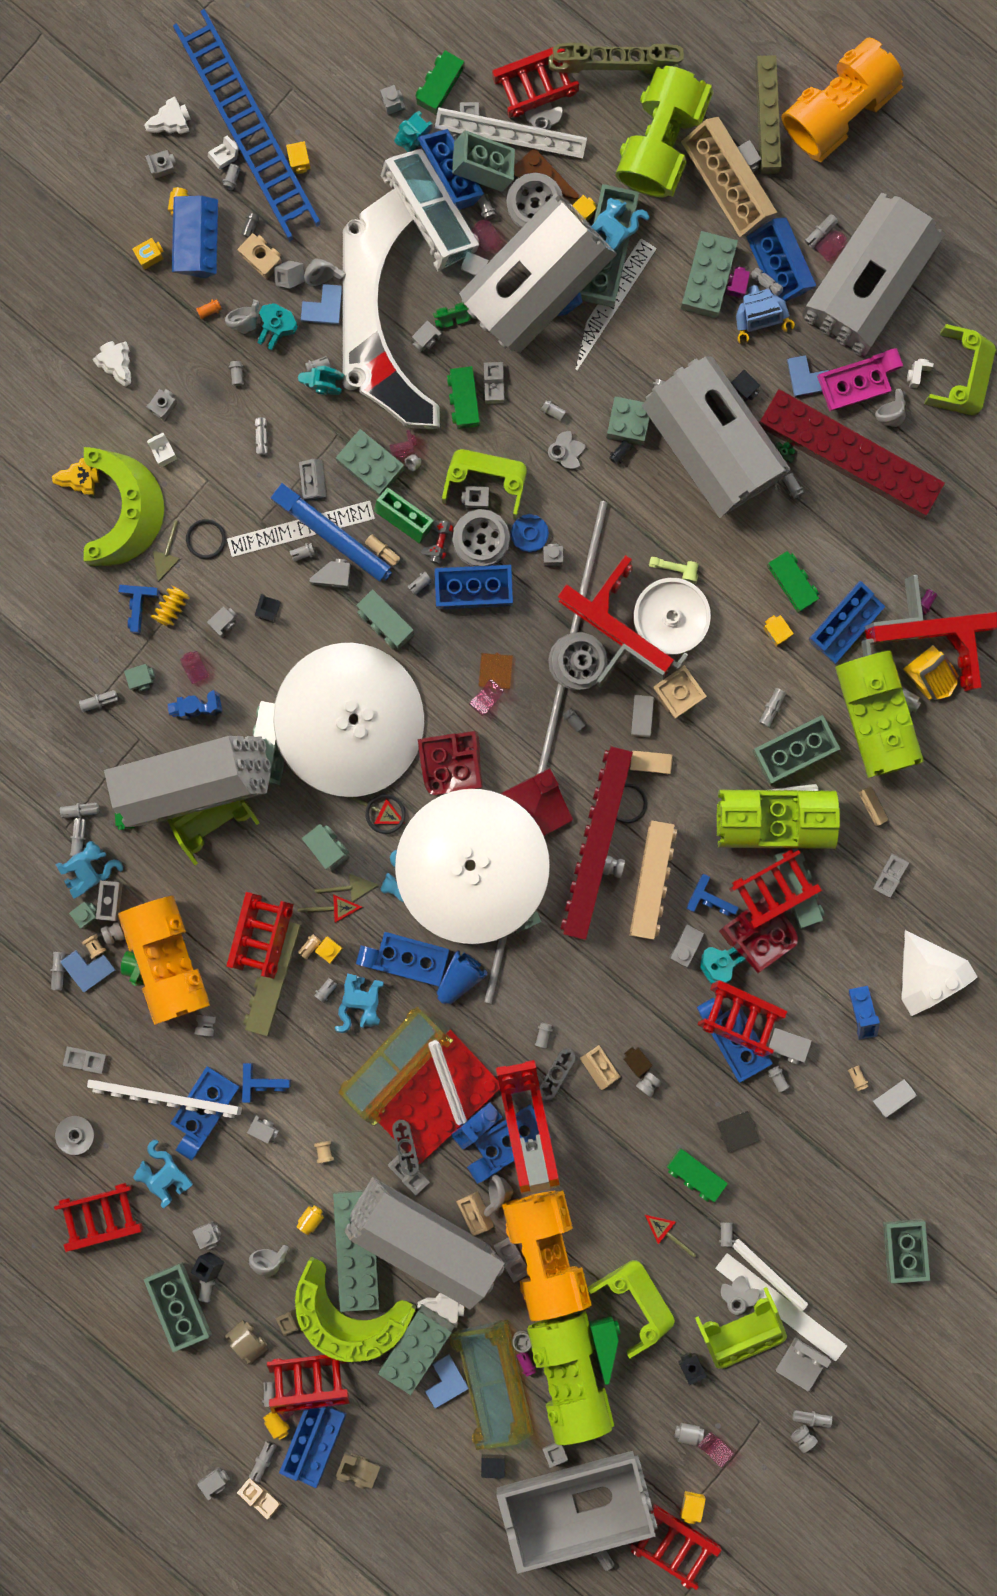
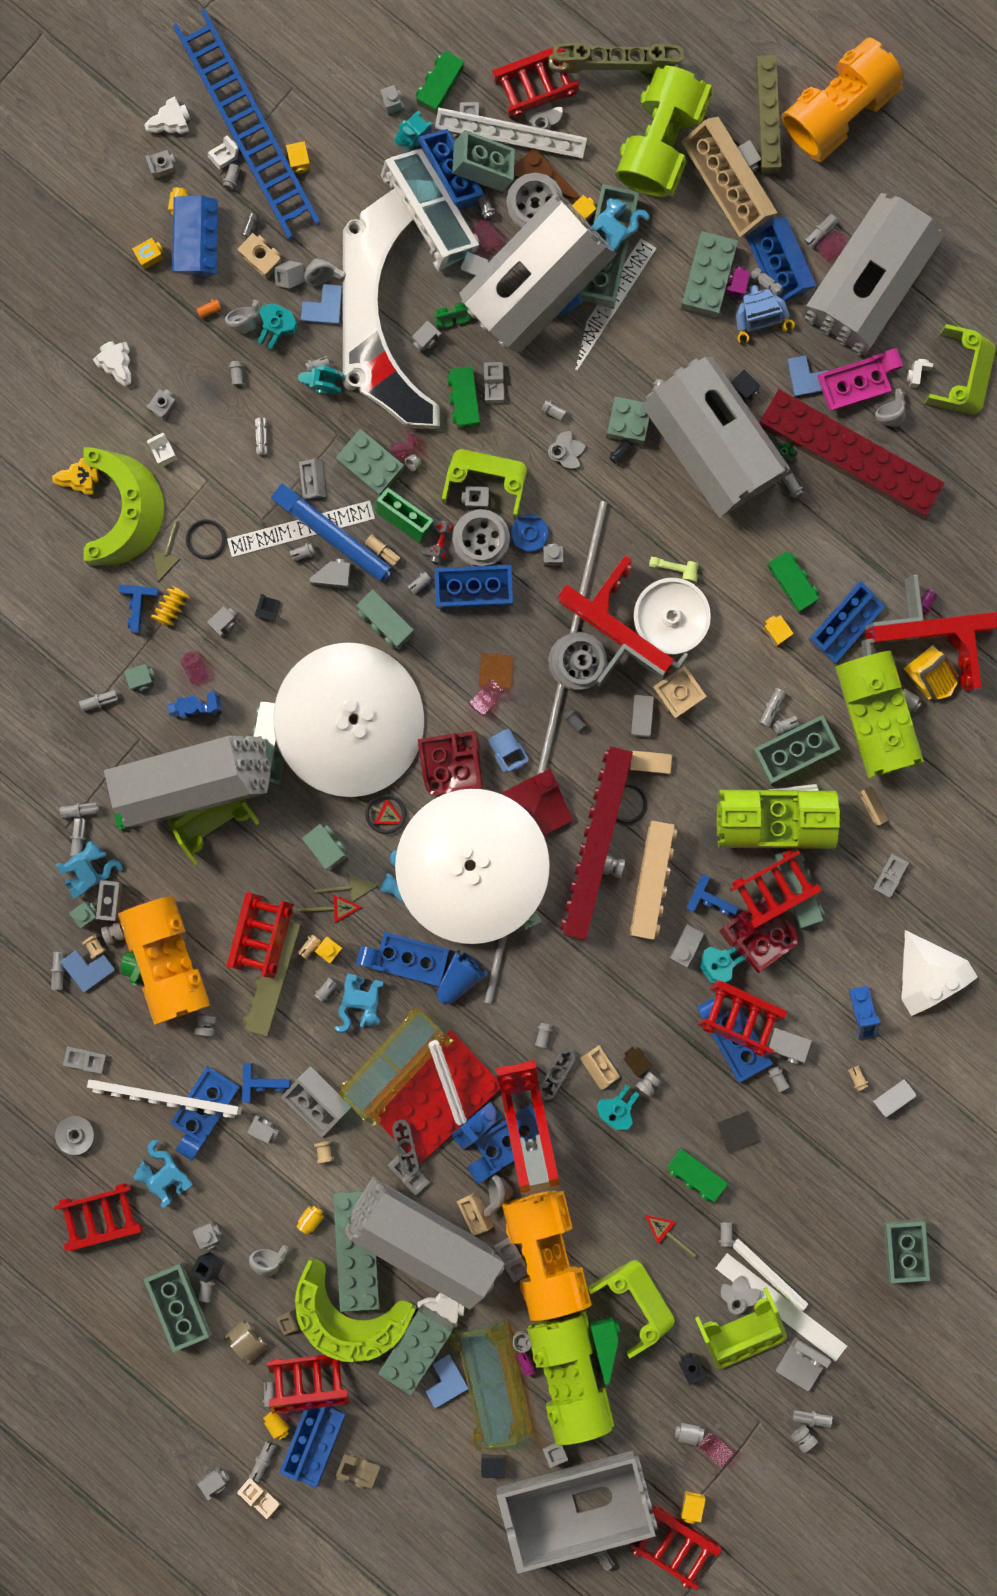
(316, 1101): none -> light grey slope
(505, 745): none -> medium blue piece
(618, 1108): none -> teal hinge
(783, 726): none -> light grey pin

